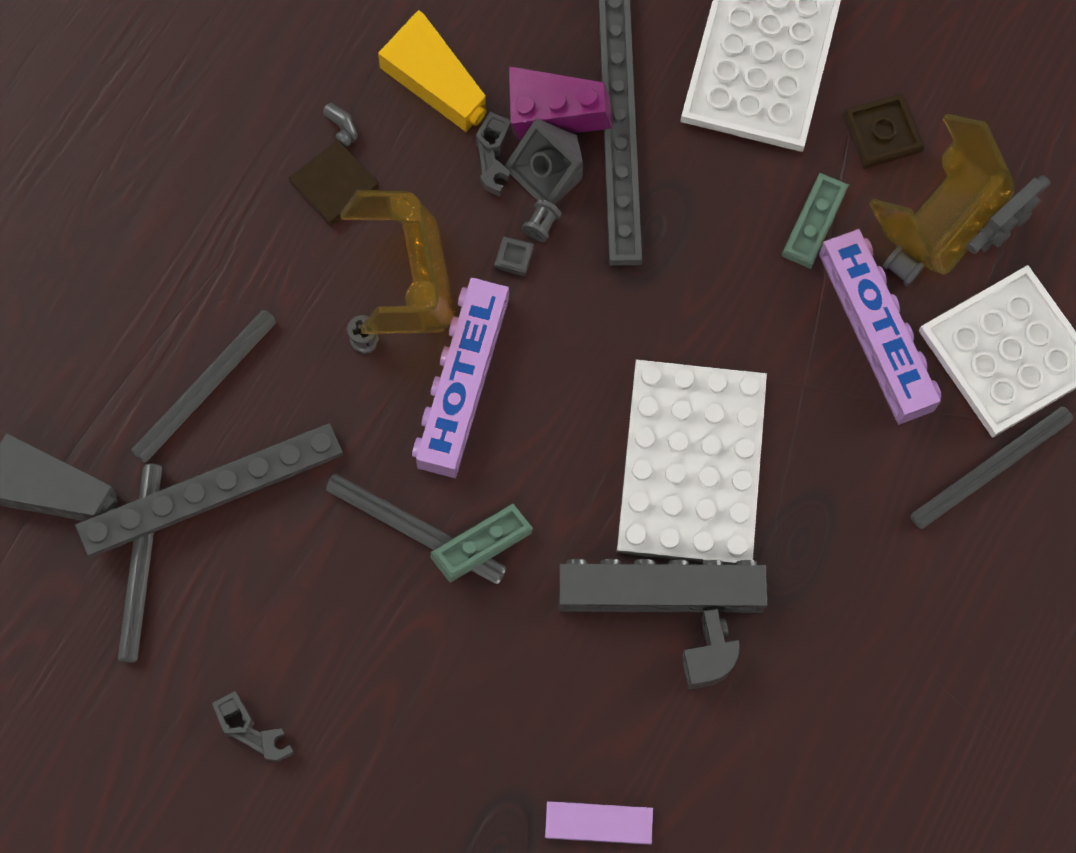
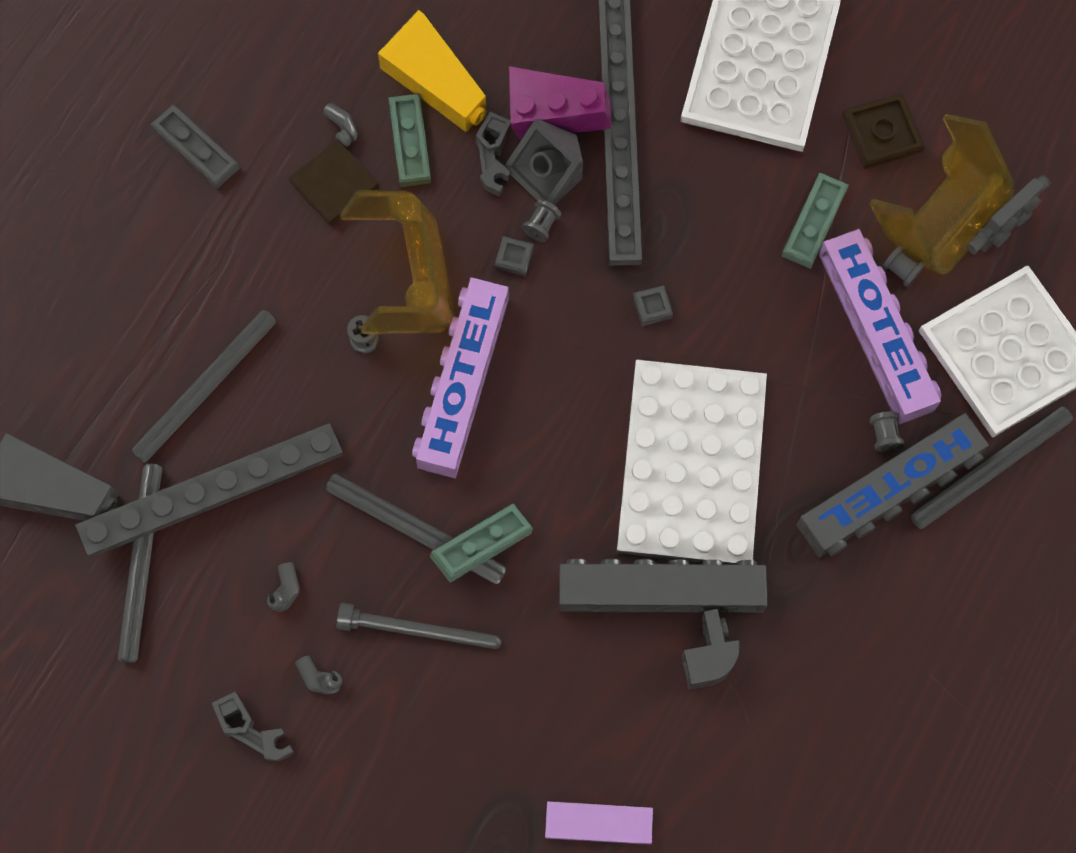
(195, 146): none -> dark grey tile
(287, 591): none -> dark grey arm
(317, 680): none -> dark grey arm
(351, 617): none -> dark grey piece
(409, 140): none -> sand green tile
(652, 305): none -> dark grey tile
(886, 431): none -> dark grey bush
(892, 485): none -> dark grey brick

